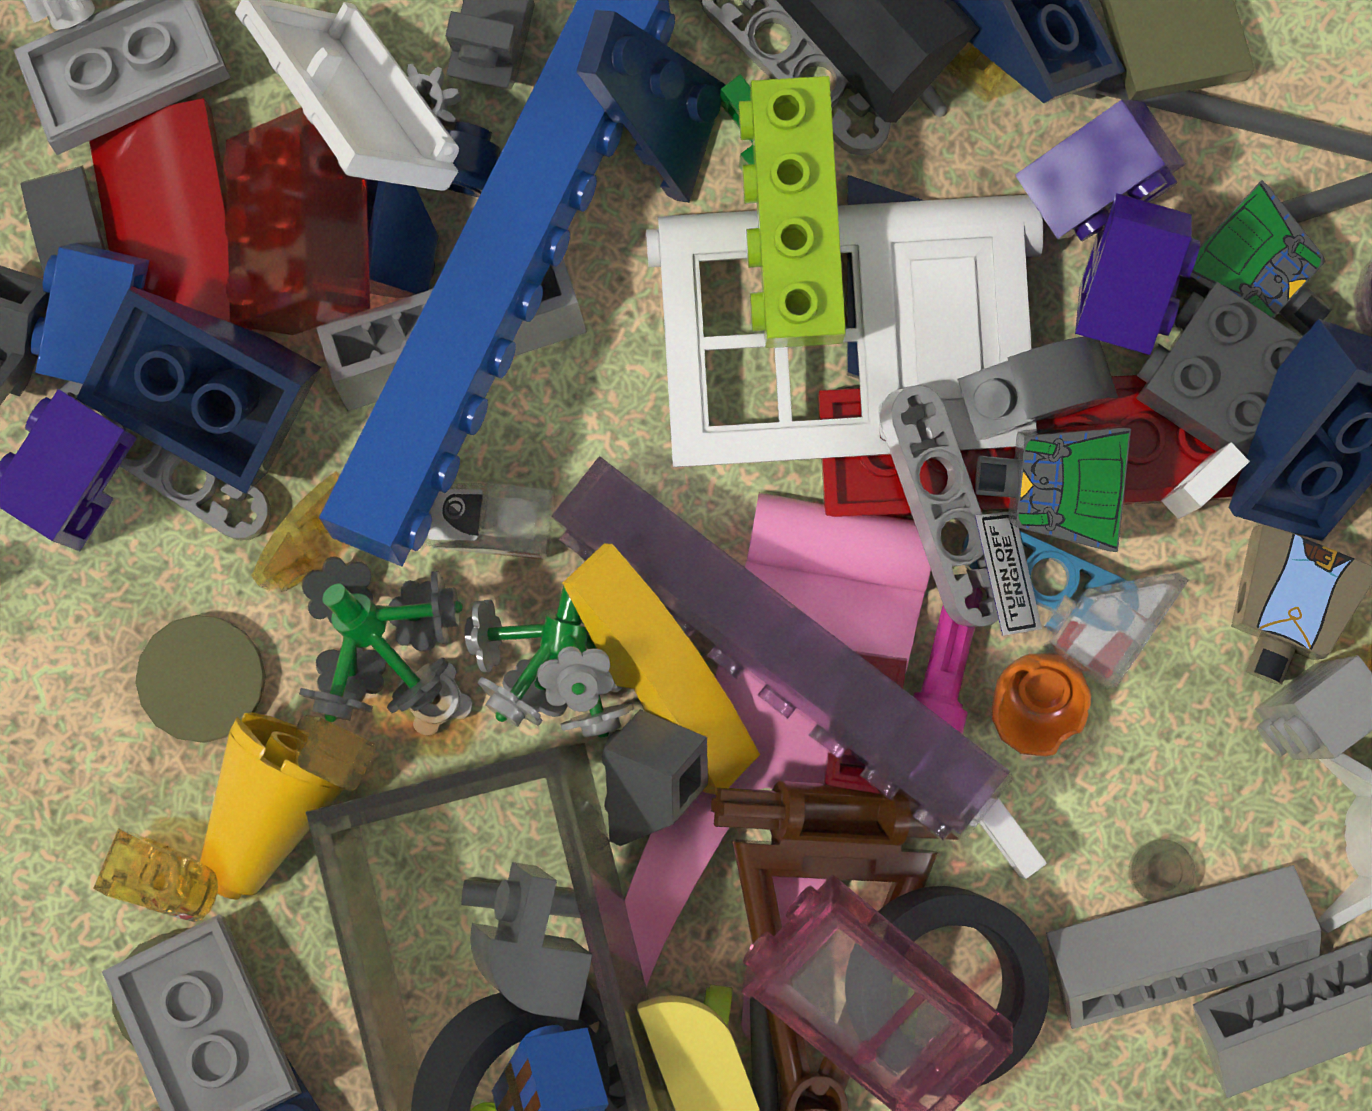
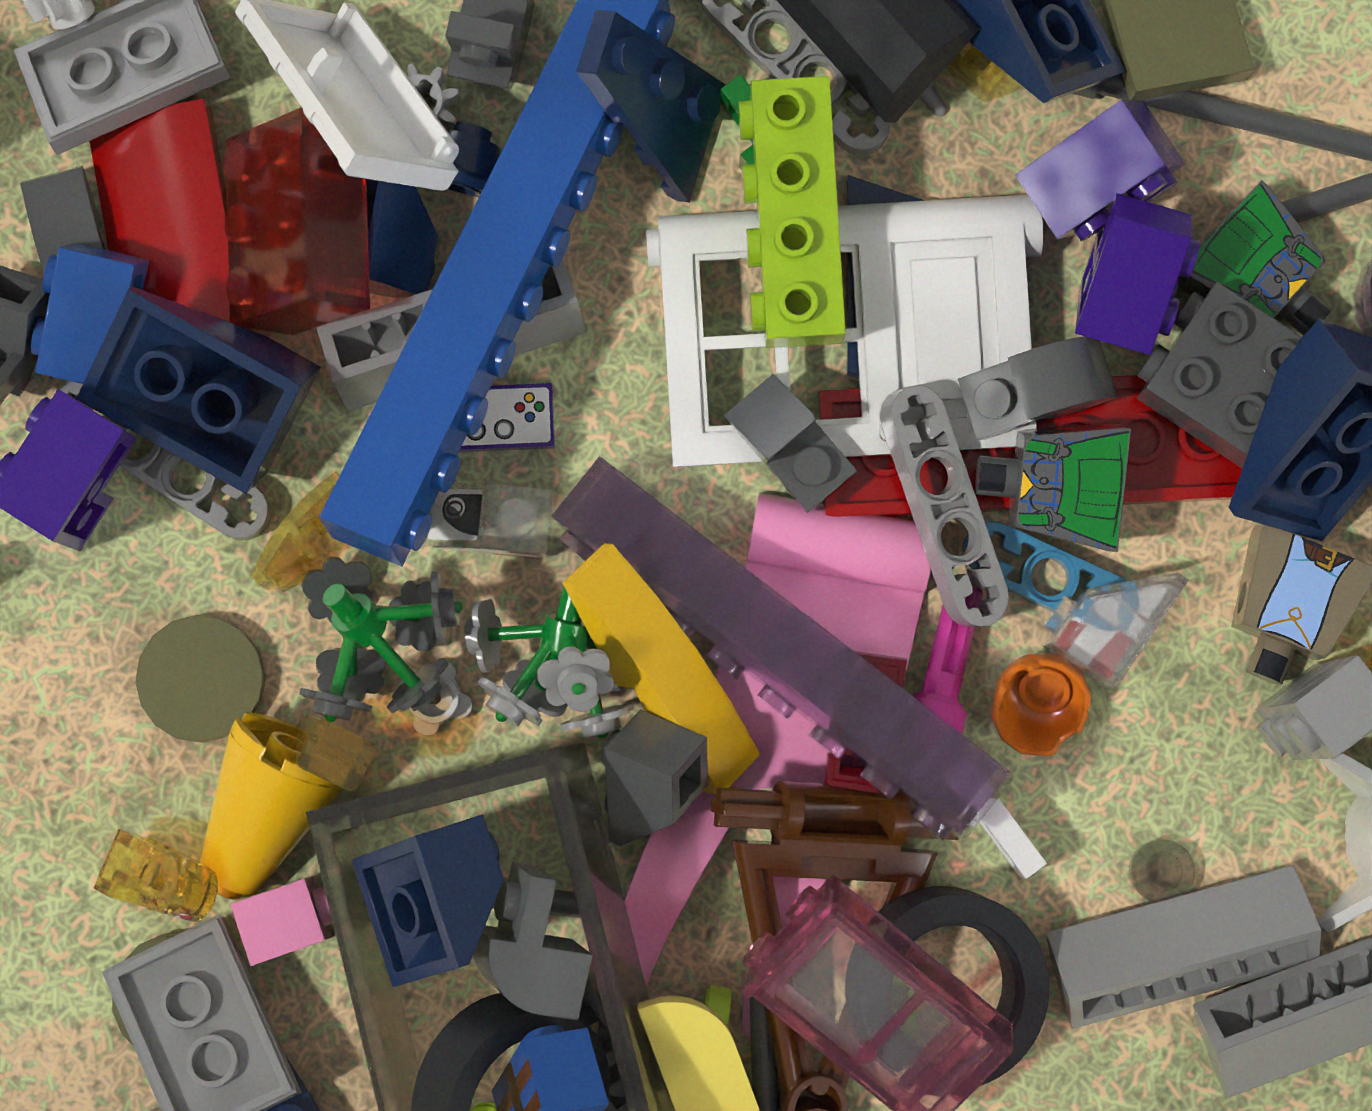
(283, 920): none -> bright pink brick
(431, 897): none -> dark blue slope
(515, 419): none -> white tile
(790, 442): none -> dark grey slope
(1008, 573): white sticker -> none
(1205, 481): white tile -> none

